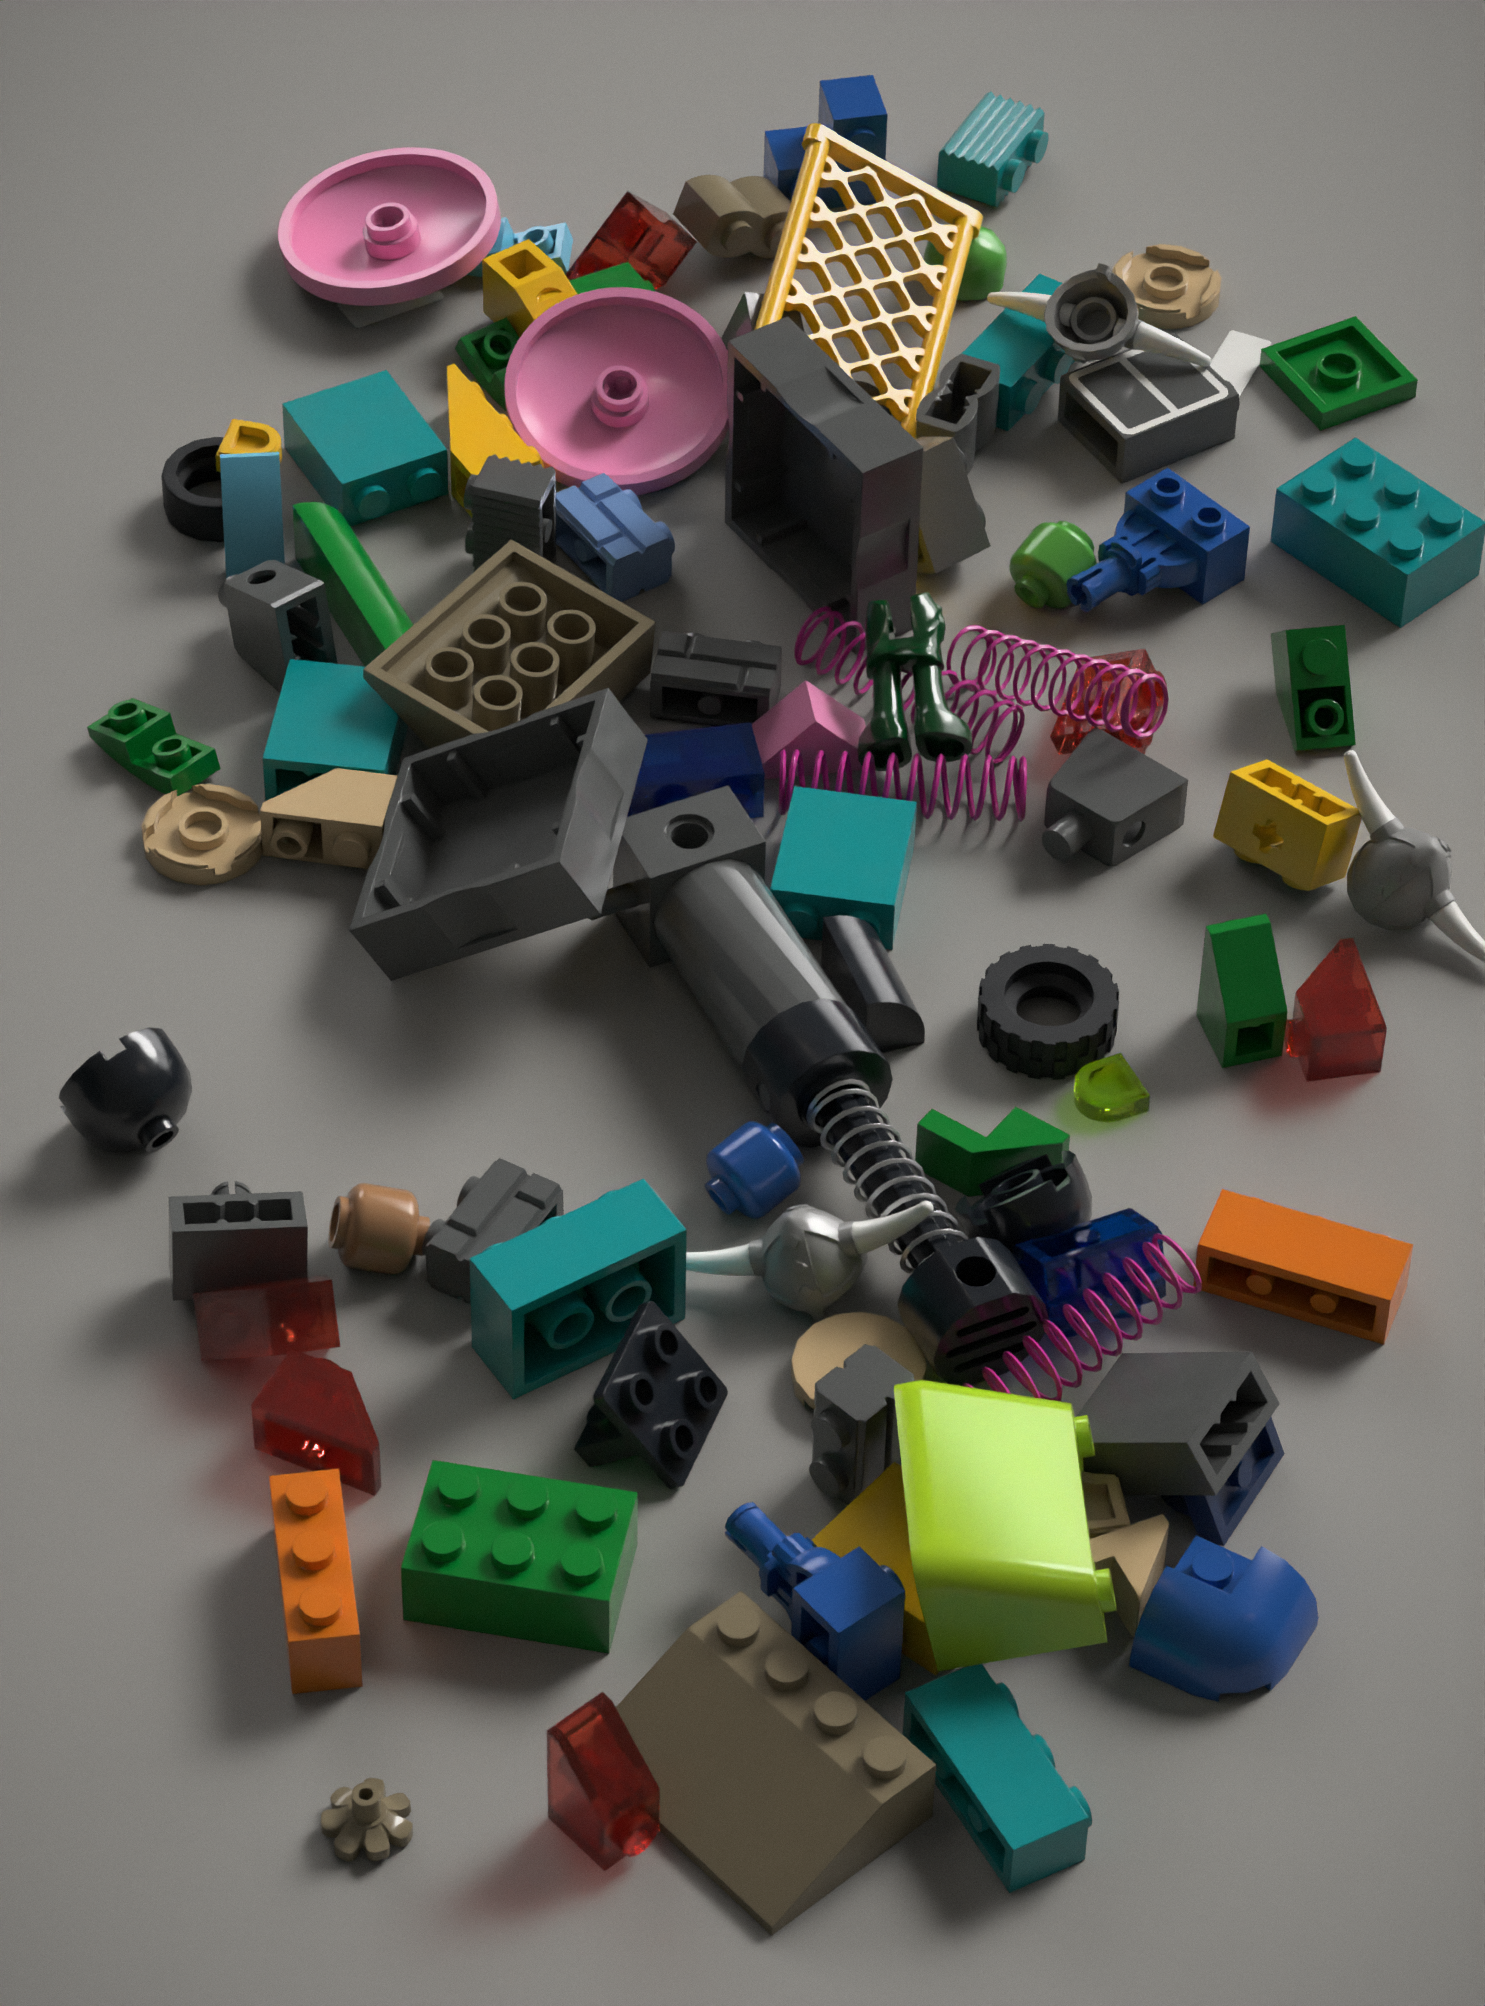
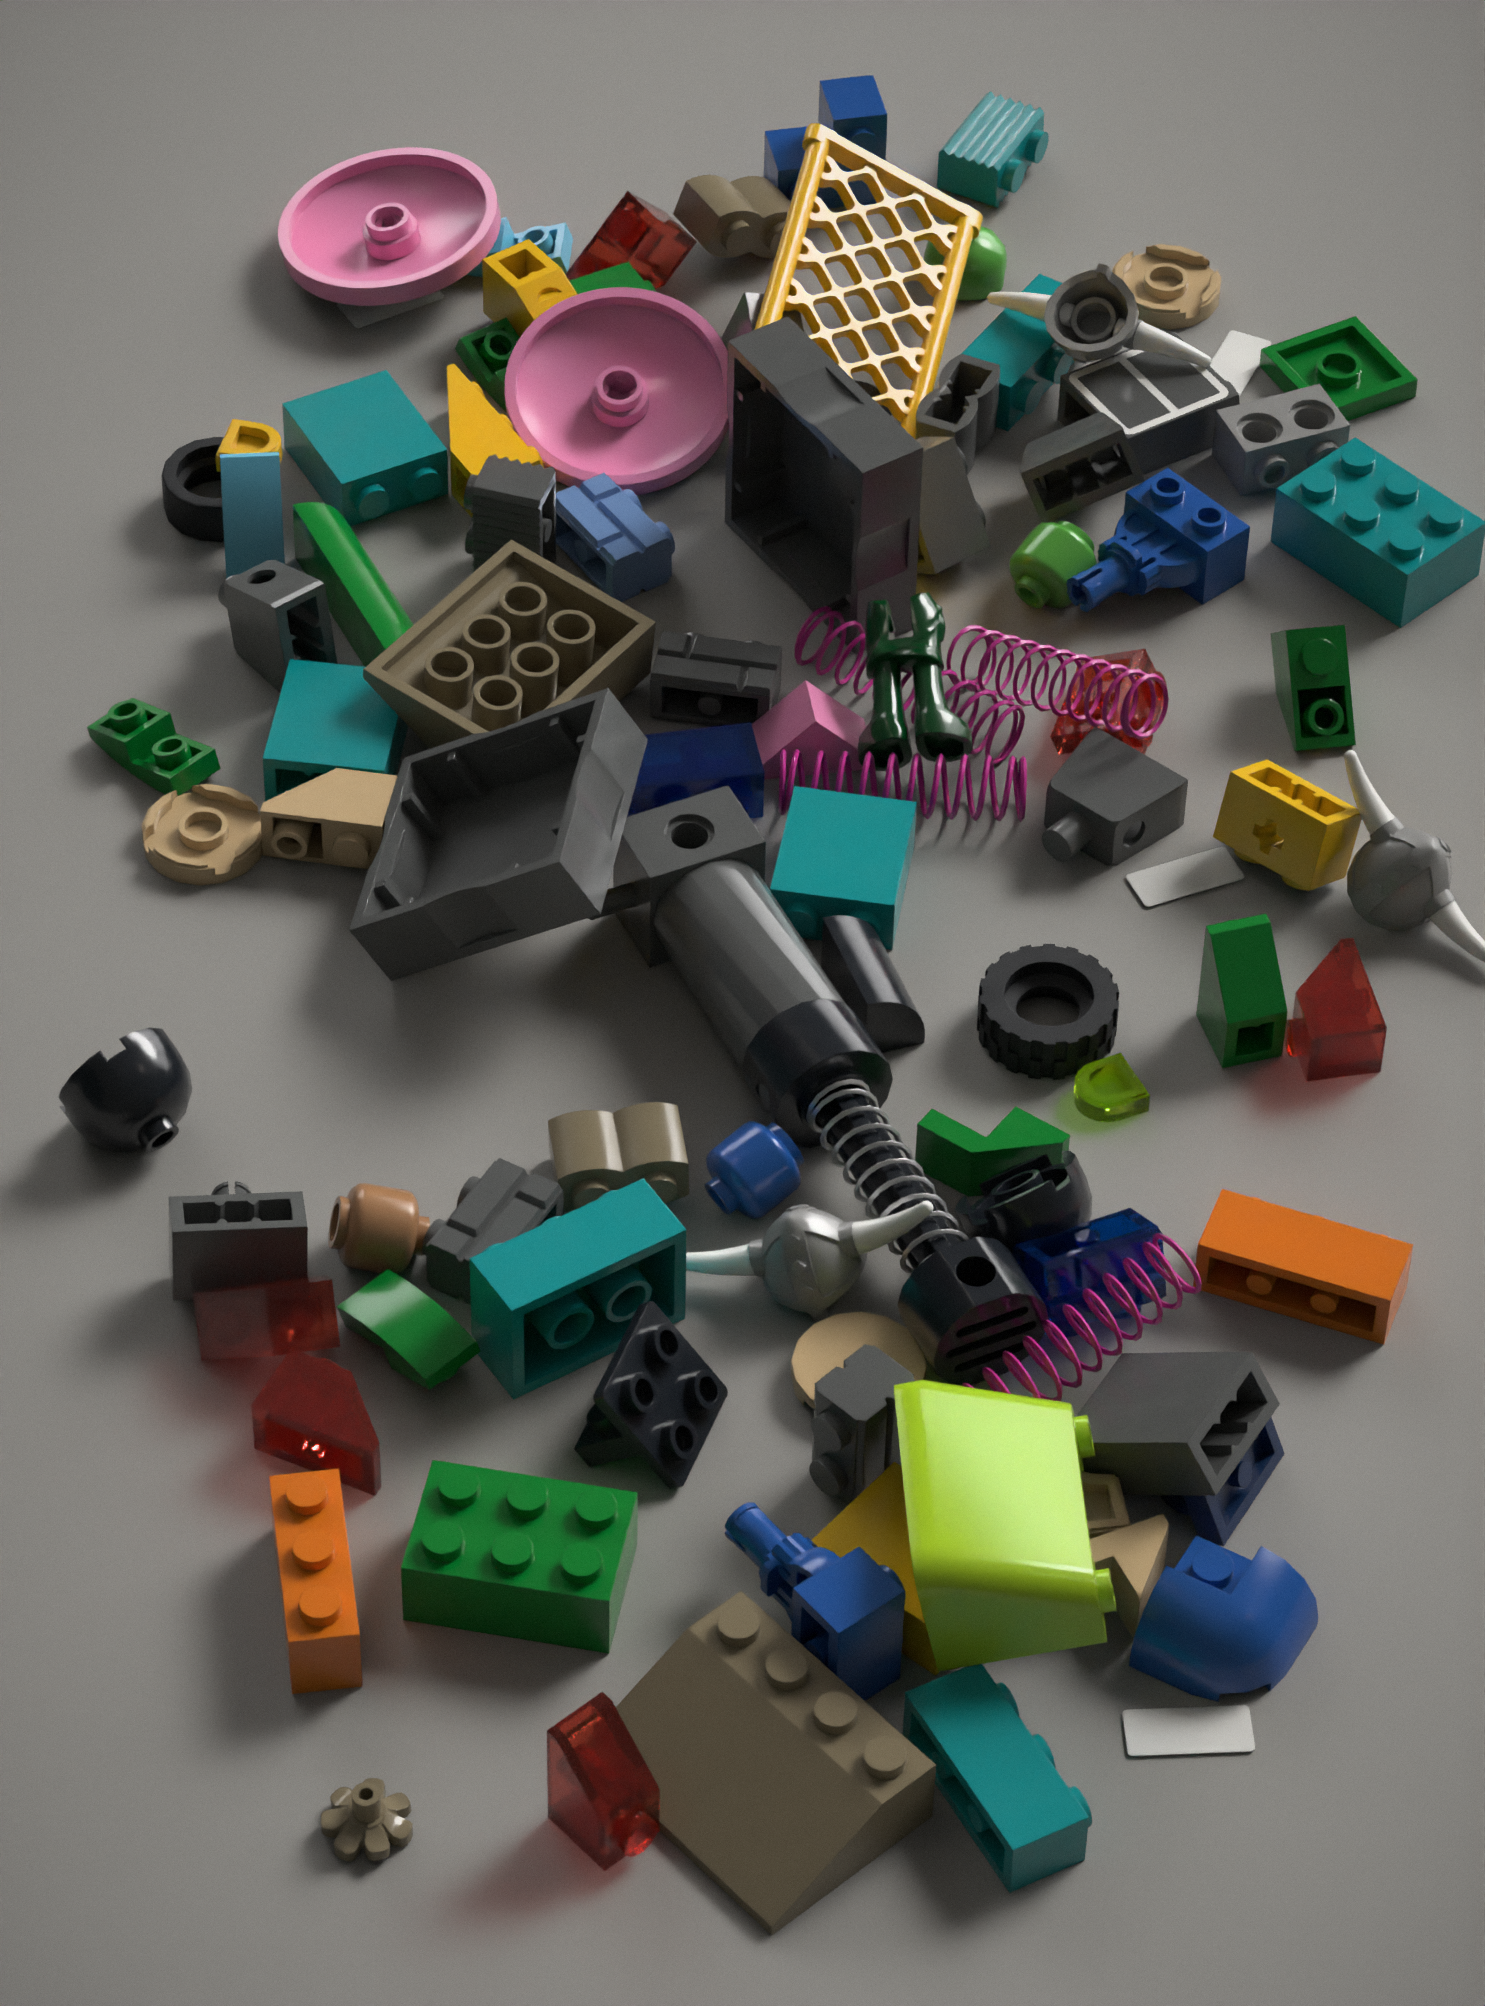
(411, 1329): none -> green slope
(612, 1150): none -> dark tan brick
(1078, 466): none -> dark grey torso
(1185, 876): none -> white sticker
(1188, 1730): none -> white sticker
(1276, 437): none -> light grey brick

